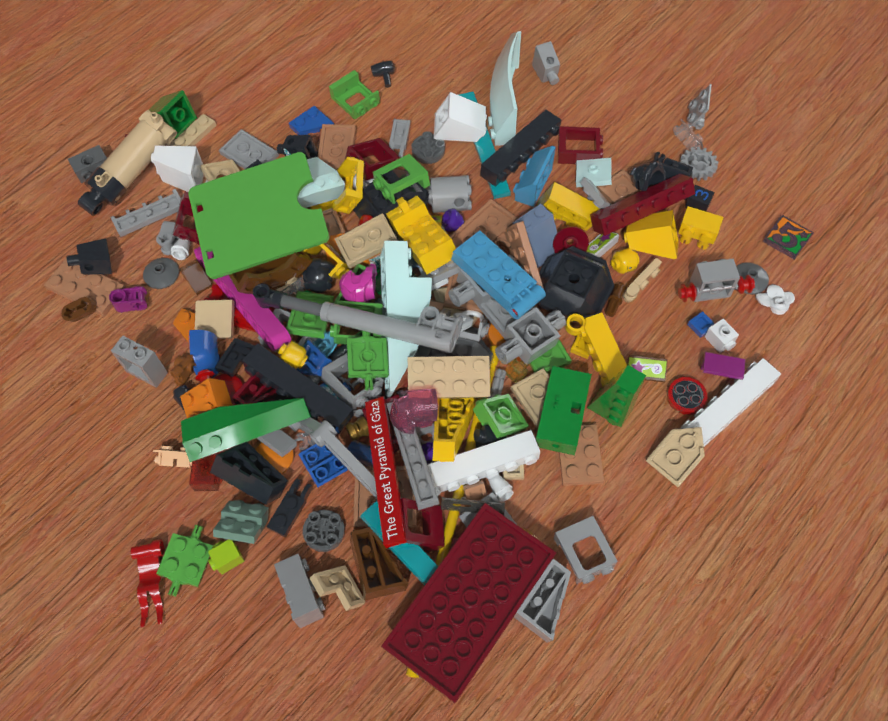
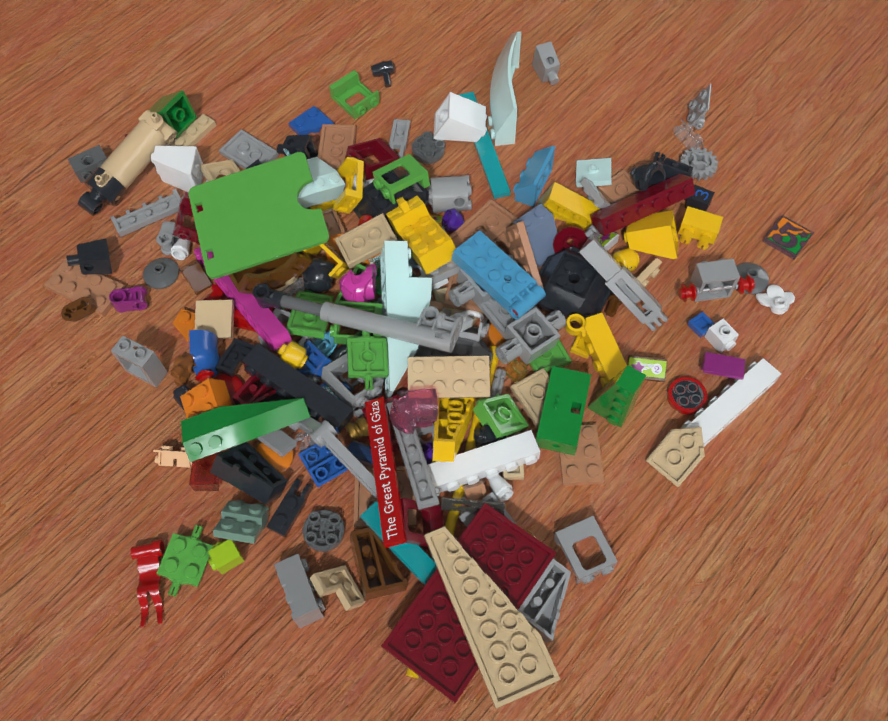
(501, 639): none -> tan wing
(520, 148): black brick -> none
(578, 133): dark red window -> none
(622, 281): none -> light grey hinge

